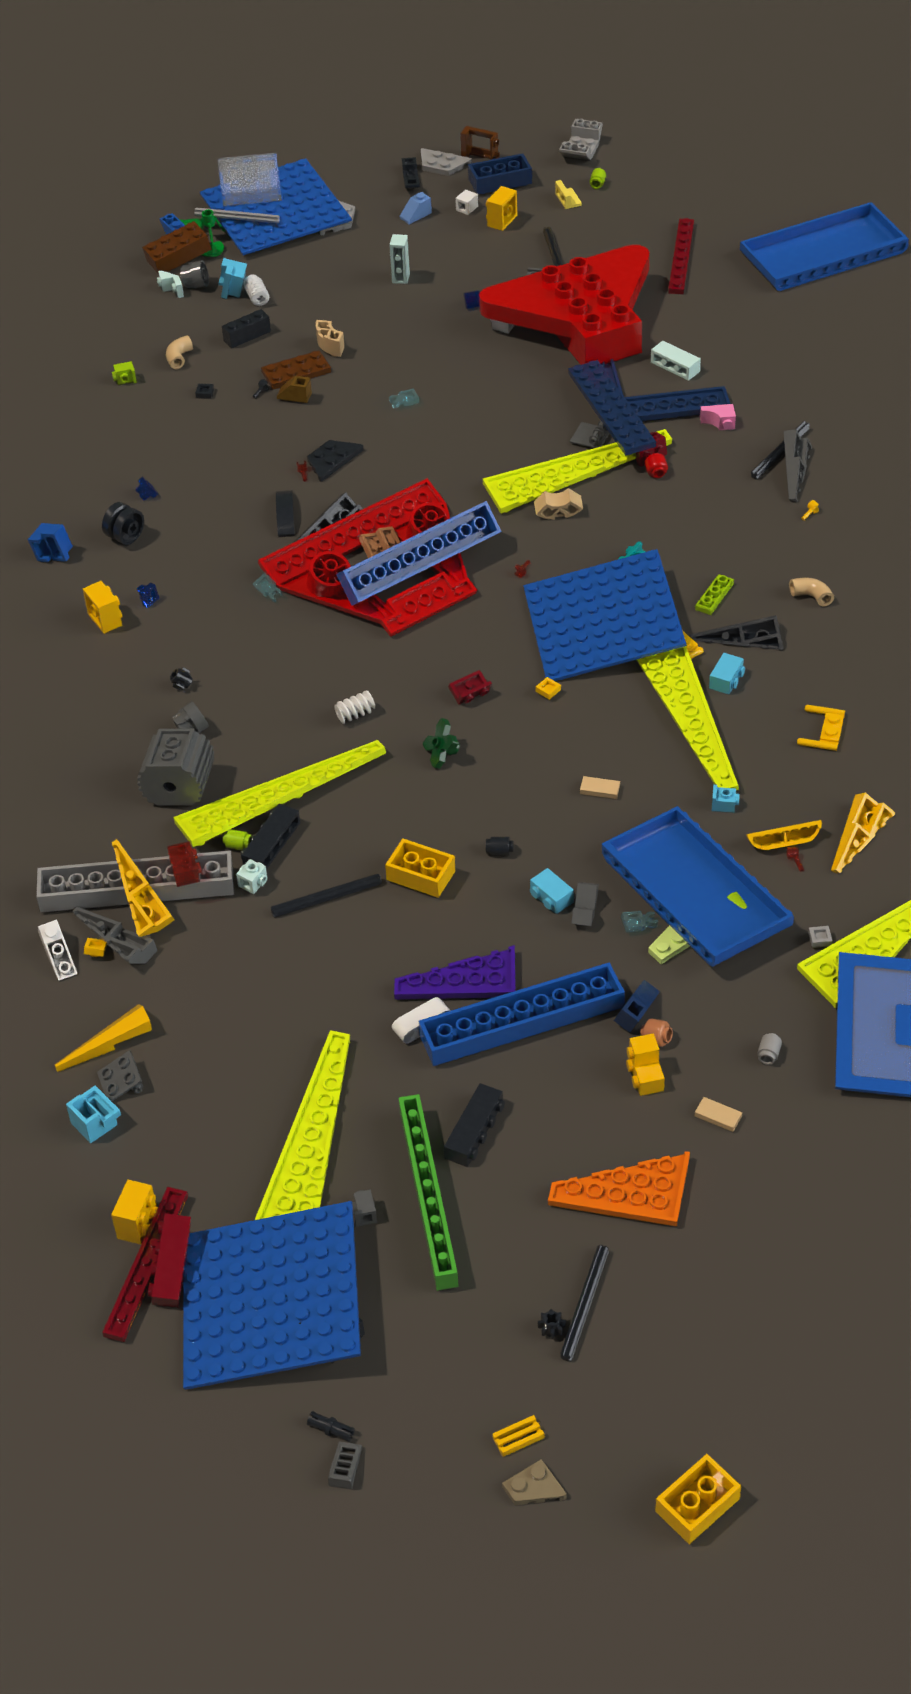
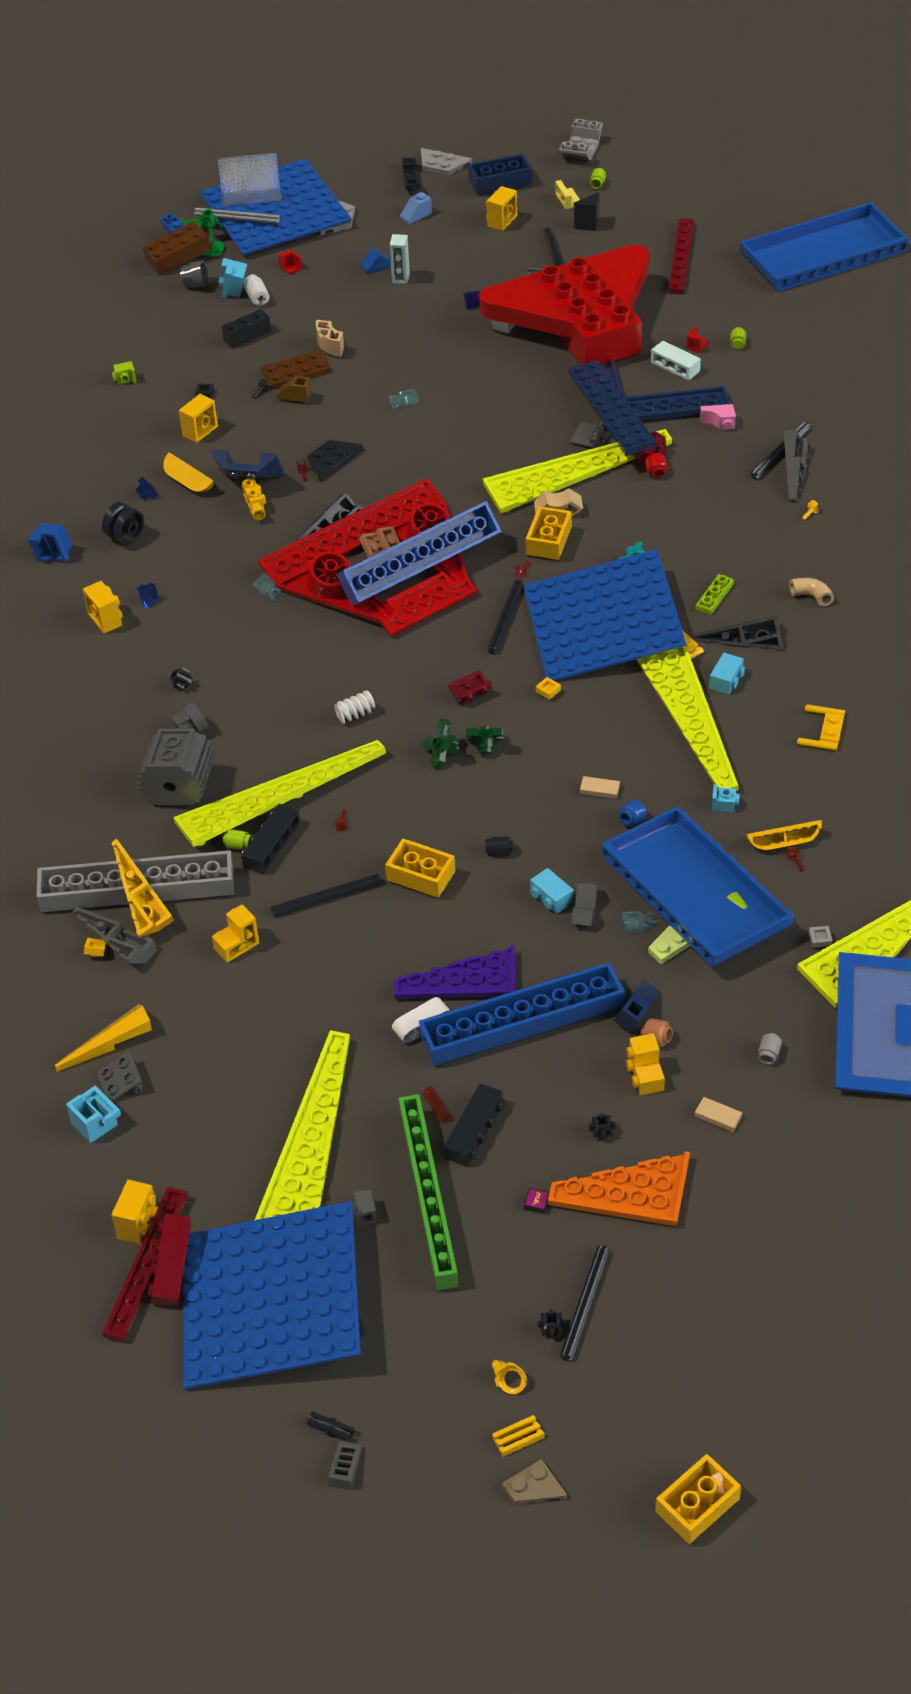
(57, 950): white slope -> none
(170, 282): light aqua slope -> none
(176, 349): tan cylinder -> none
(183, 863): clear red brick -> none
(187, 474): none -> yellow brick
(198, 418): none -> yellow brick
(238, 936): none -> yellow brick
(251, 876): light aqua brick -> none
(254, 499): none -> yellow brick
(268, 466): none -> dark blue slope
(284, 513): black slope -> none
(290, 262): none -> red panel
(341, 823): none -> clear red hand
(375, 261): none -> blue slope
(436, 1104): none -> clear red axle
(466, 202): white brick -> none
(467, 148): reddish brown panel -> none
(484, 737): none -> dark green plant
(500, 1370): none -> yellow piece
(505, 616): none -> black axle
(536, 1200): none -> tile
(548, 532): none -> yellow brick
(587, 213): none -> black slope
(602, 1126): none -> black gear
(632, 813): none -> blue head
(695, 342): none -> red panel
(738, 338): none -> lime brick
(862, 823): yellow wedge -> none

